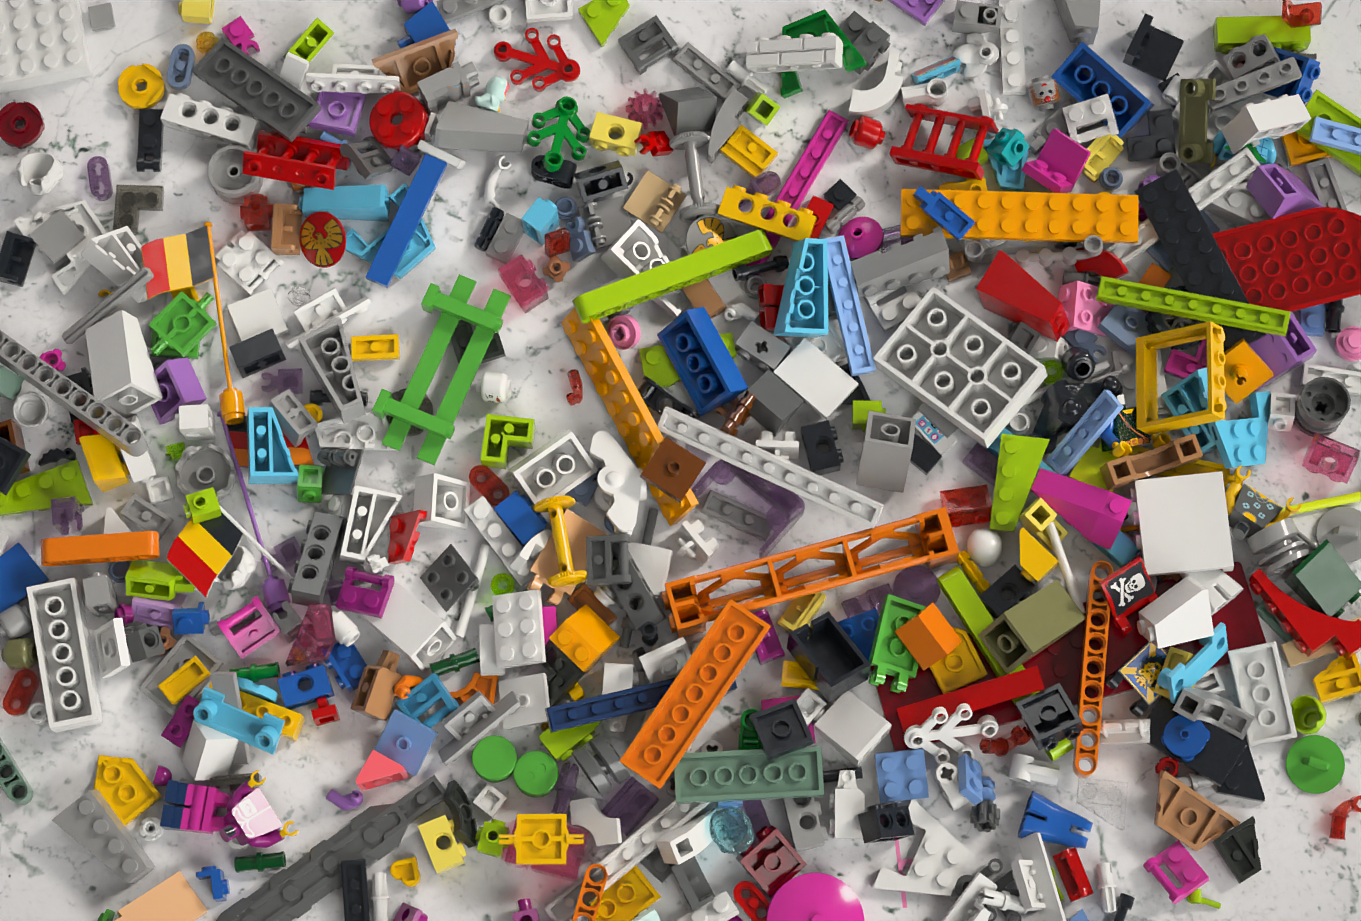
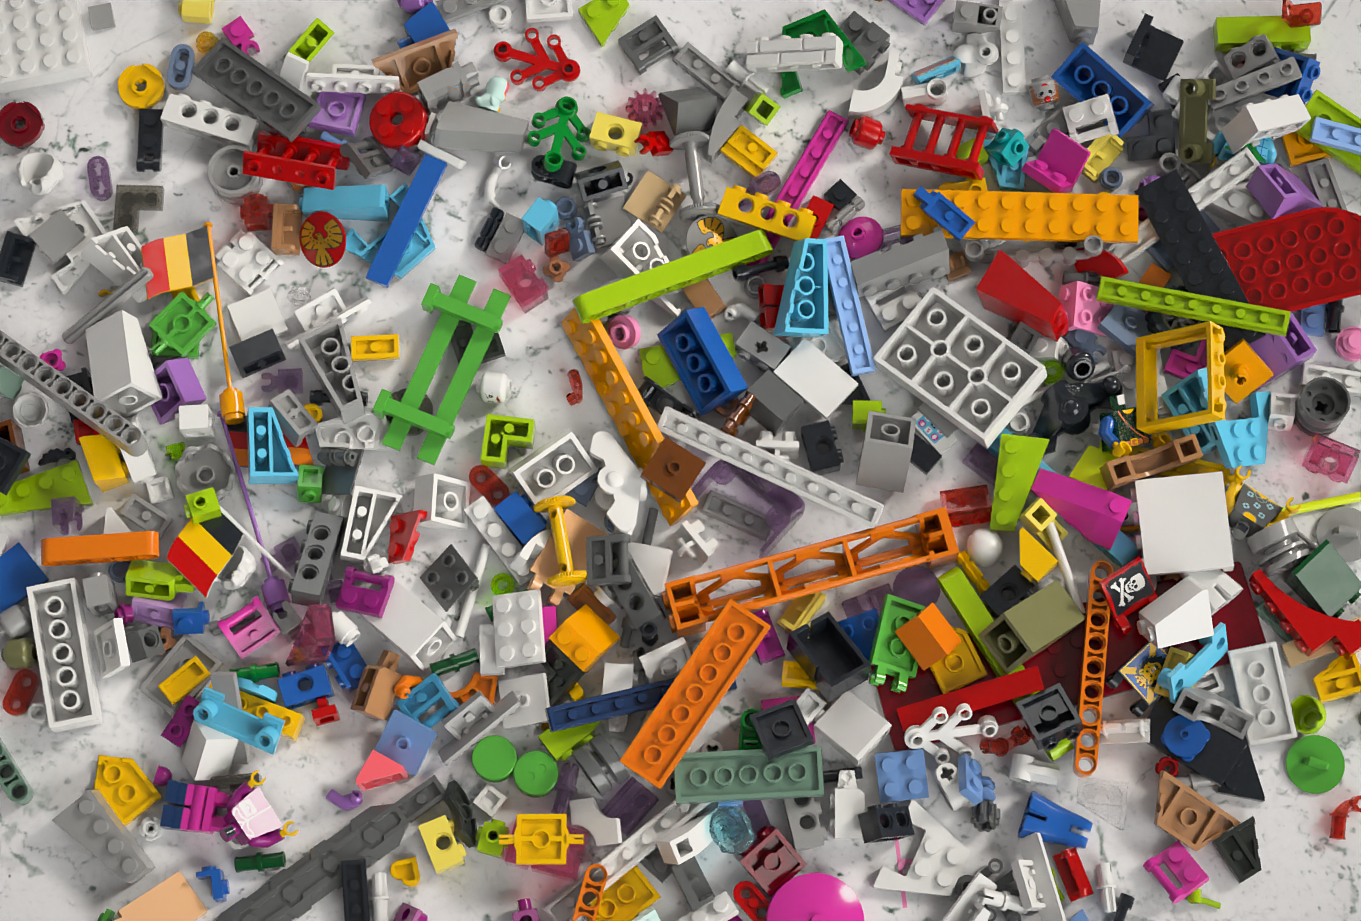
(1085, 433): light blue plate -> none

